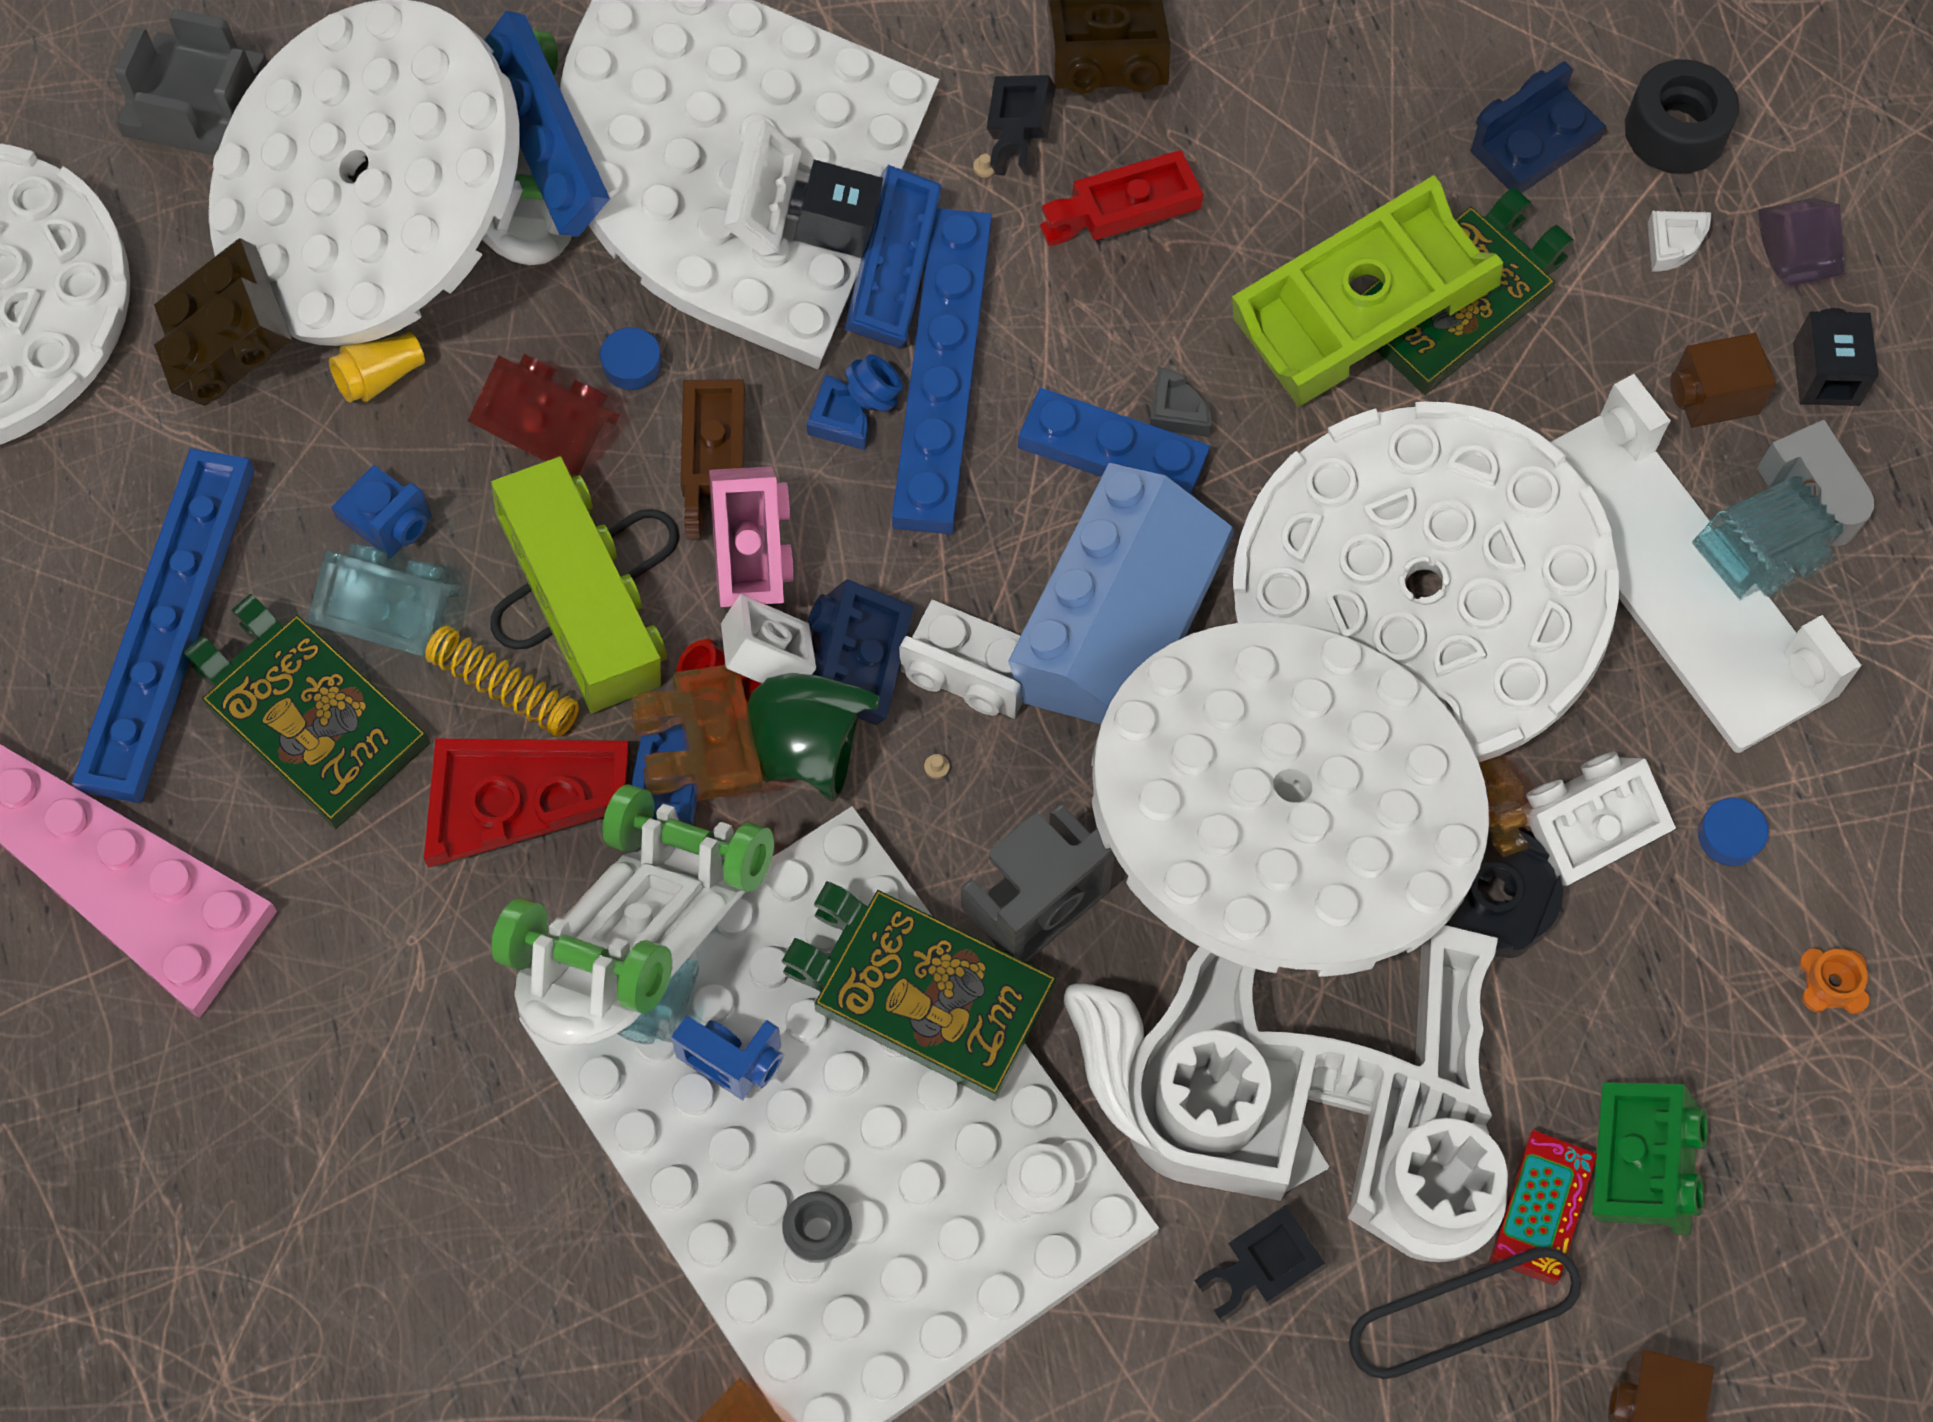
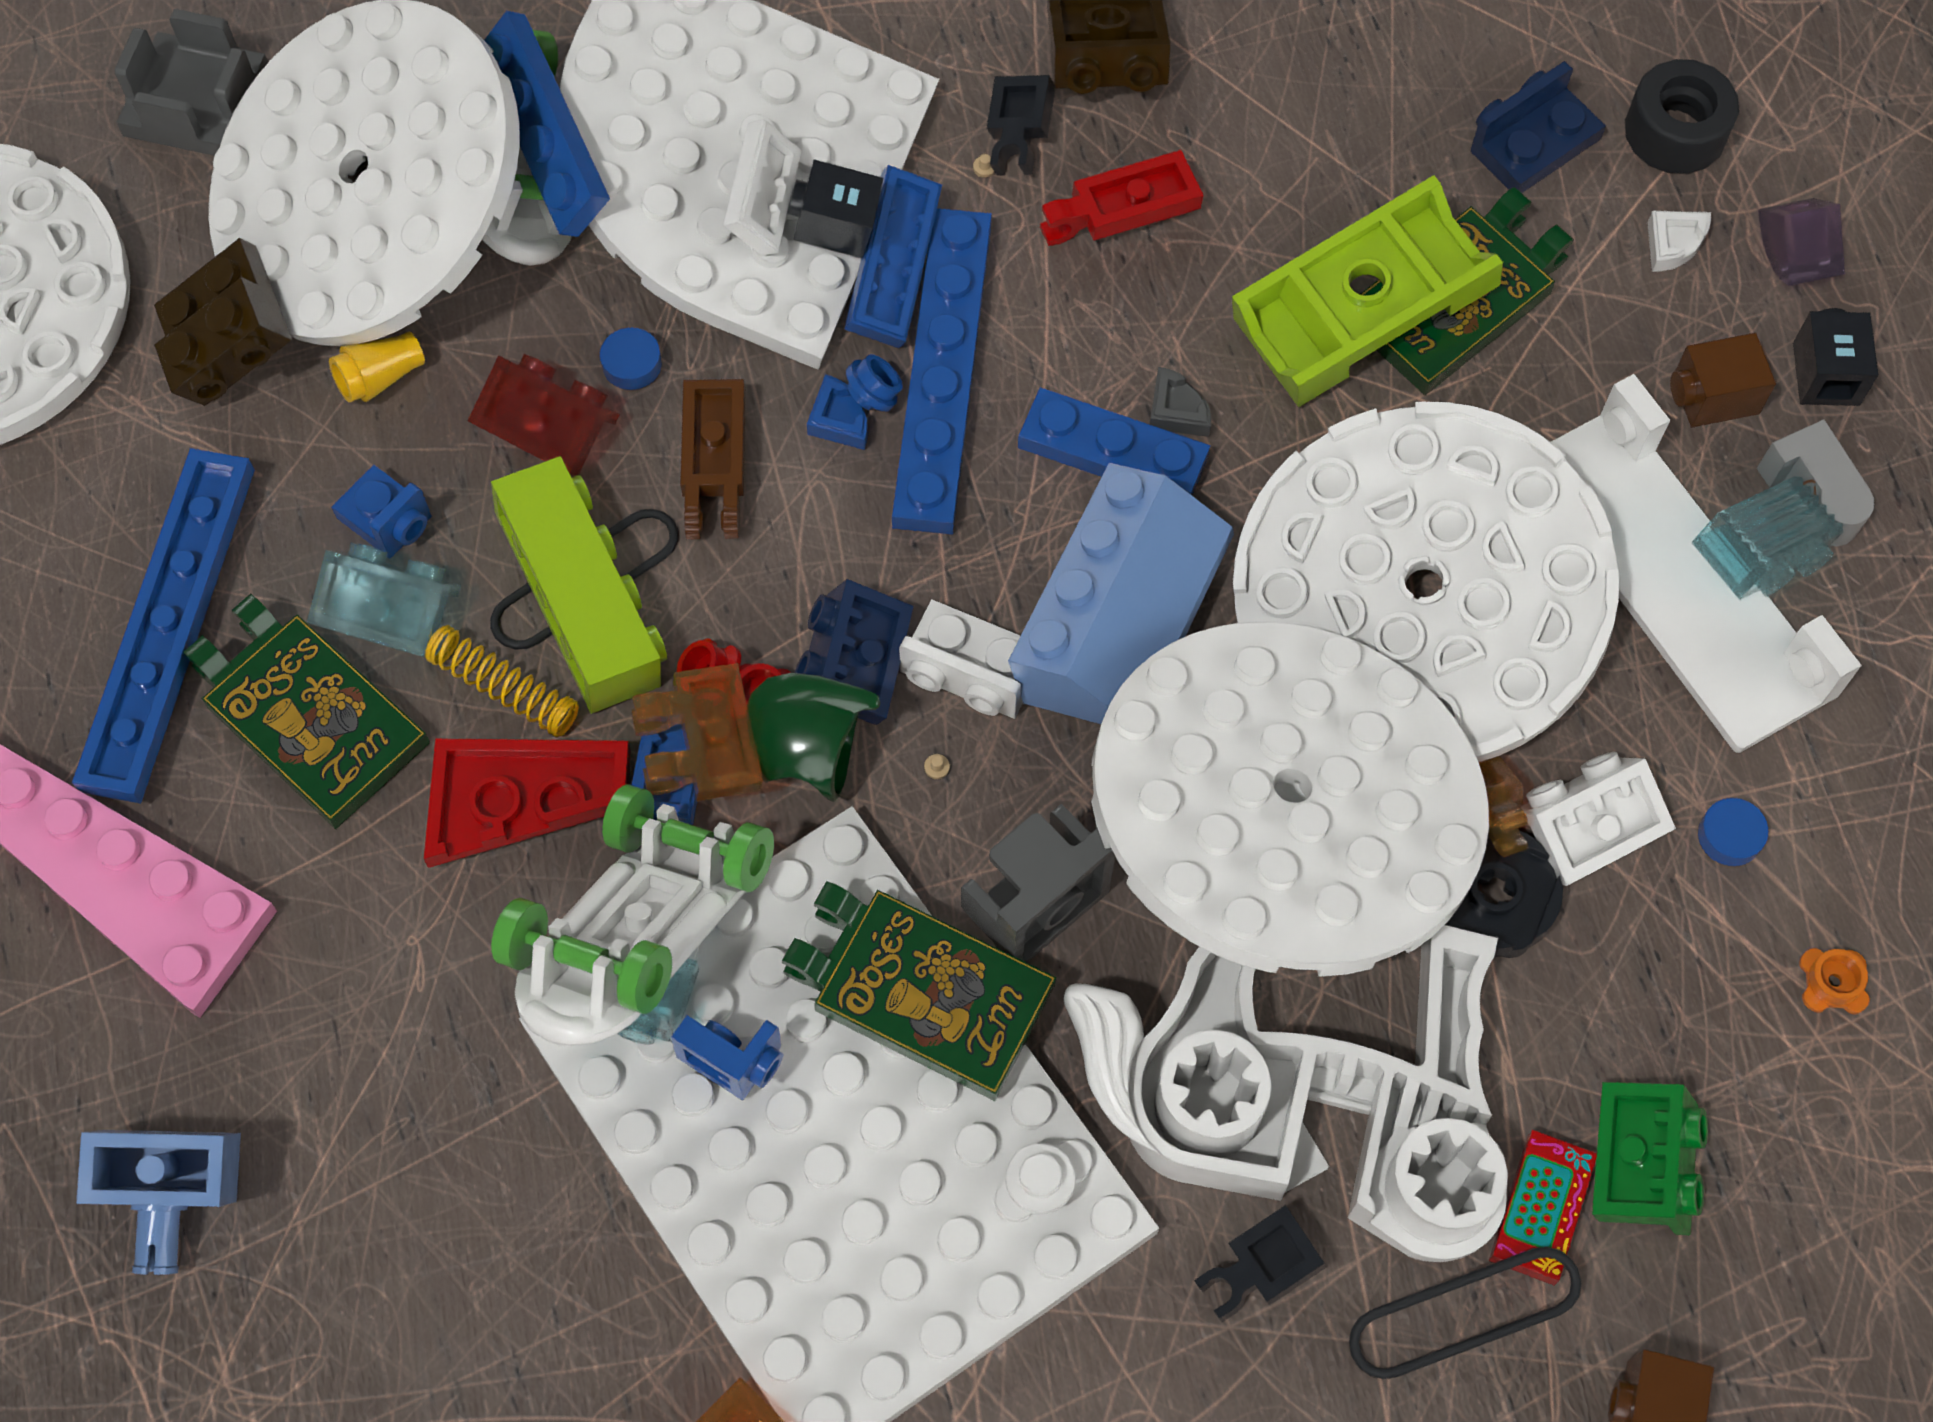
(159, 1178): none -> medium blue brick
(747, 534): bright pink brick -> none
(765, 641): white piece -> none
(817, 1205): dark grey plate -> none

